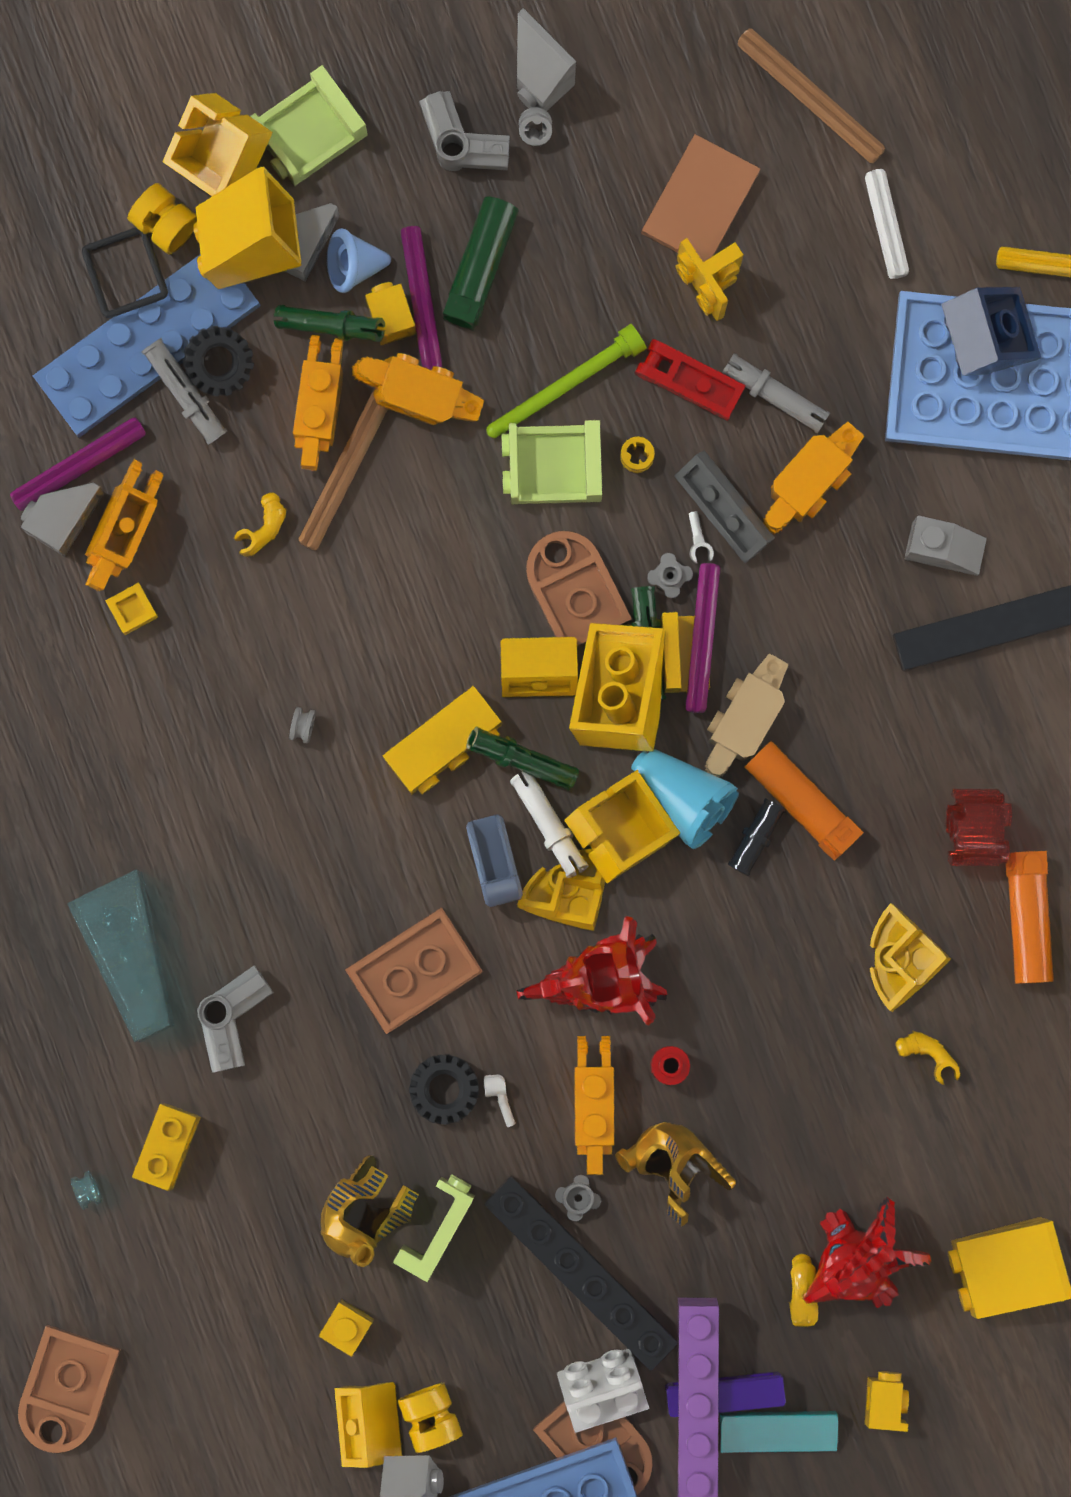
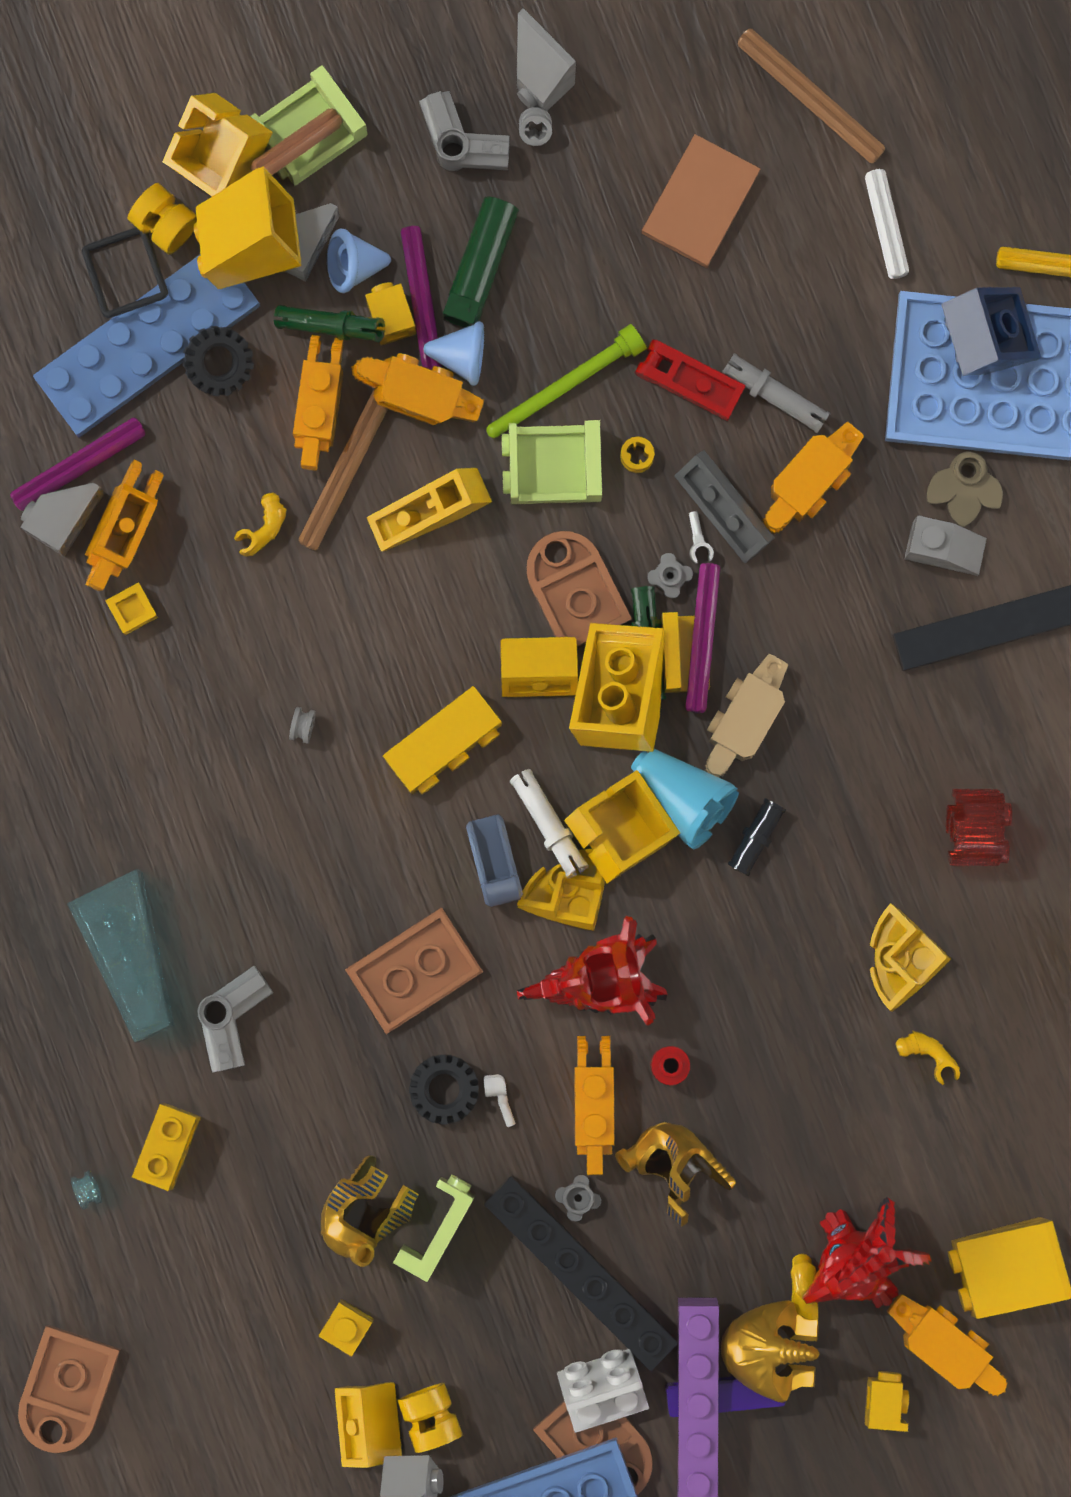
(184, 391): light grey pin -> none
(299, 142): none -> nougat axle
(429, 508): none -> yellow slope
(460, 351): none -> light blue hat
(509, 753): dark green pin -> none
(709, 276): yellow bracket -> none
(754, 1349): none -> pearl gold piece
(778, 1431): teal slope -> none
(804, 801): orange piece -> none
(944, 1347): none -> light orange hinge
(964, 494): none -> dark tan plate
(1030, 917): orange piece -> none

